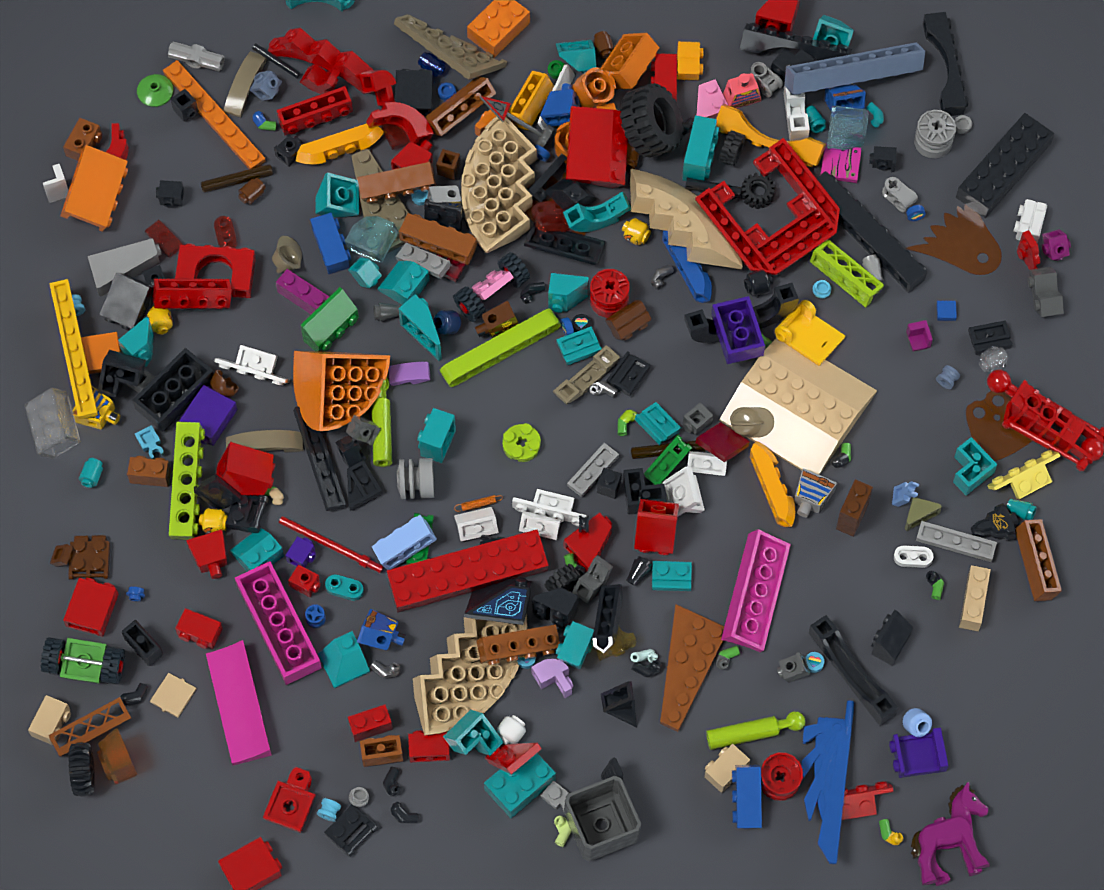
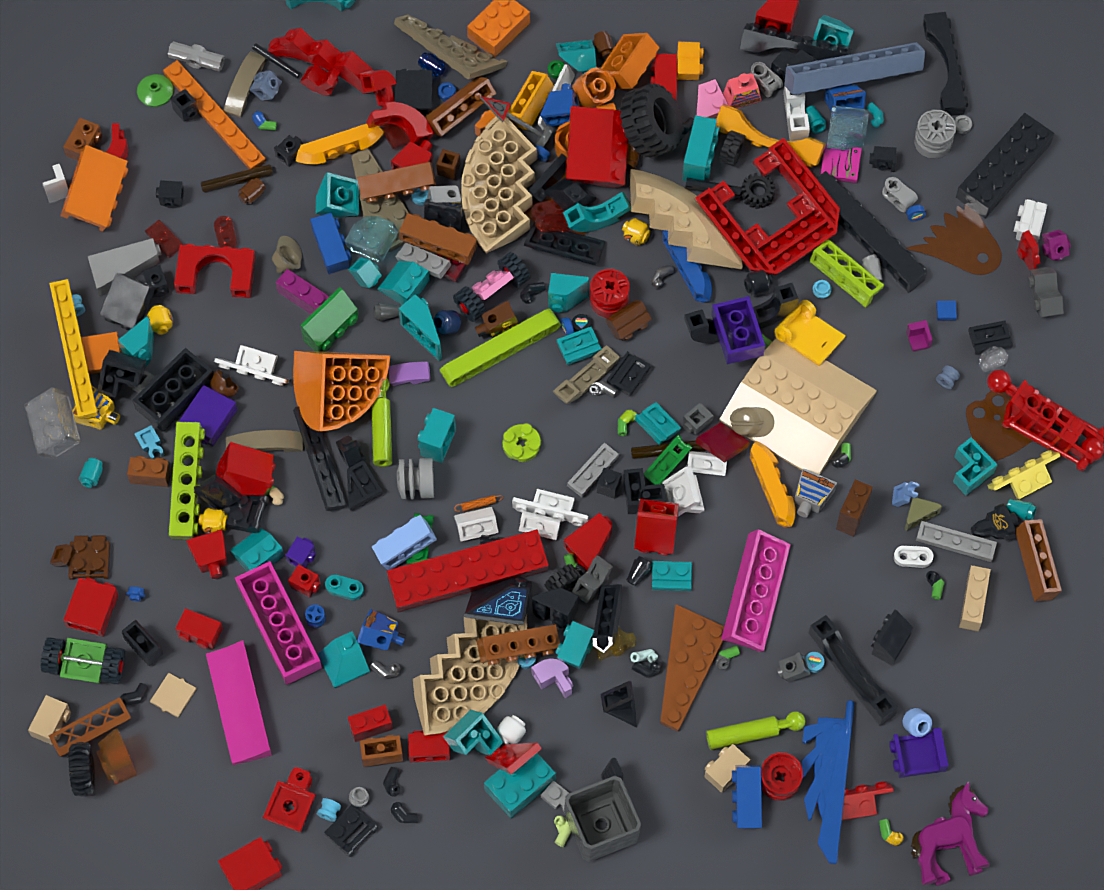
(192, 293): red brick -> none
(314, 111): red brick -> none
(363, 429): dark grey brick -> none
(364, 560): red bar -> none
(584, 523): black bush -> none

